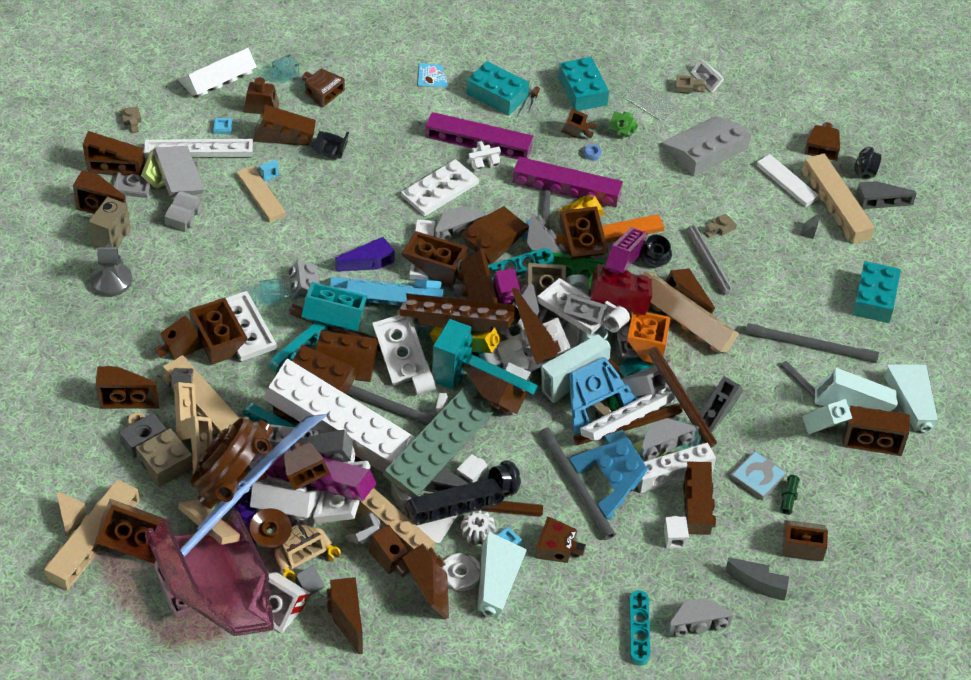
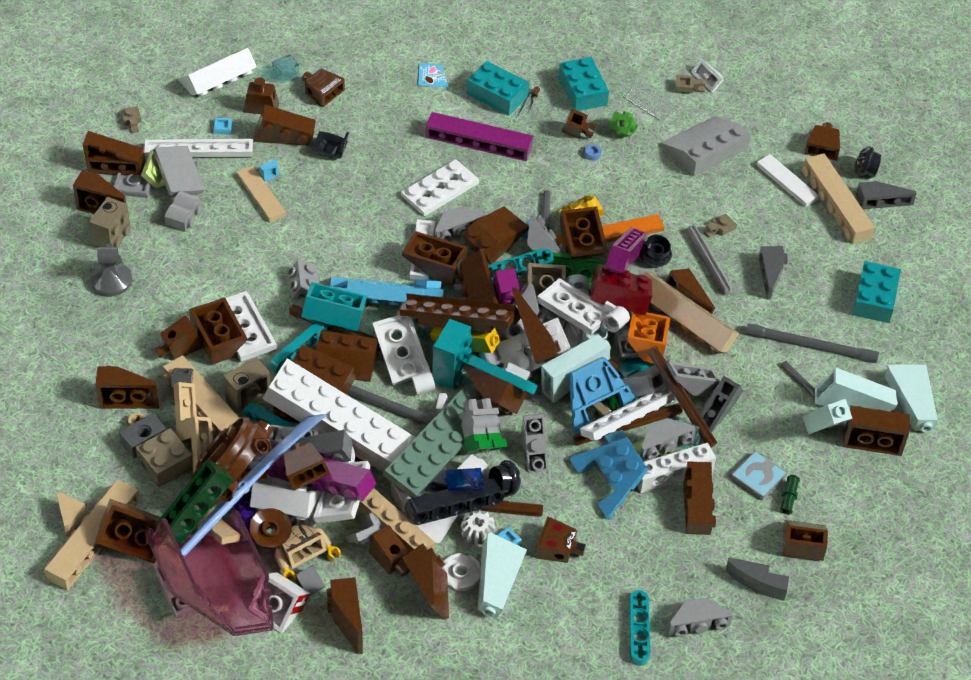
(196, 499): none -> dark green brick
(246, 384): none -> dark tan brick
(273, 292): clear light blue brick -> none
(367, 257): dark purple slope -> none
(464, 479): none -> clear blue piece
(481, 426): none -> light grey hips
(484, 153): white hips -> none
(534, 442): none -> light grey slope
(567, 181): magenta brick -> none
(584, 308): light grey panel -> none
(601, 522): dark grey piece -> none
(676, 532): white brick -> none
(696, 379): none -> light grey slope
(772, 264): none -> dark grey slope
(810, 227): dark grey slope -> none

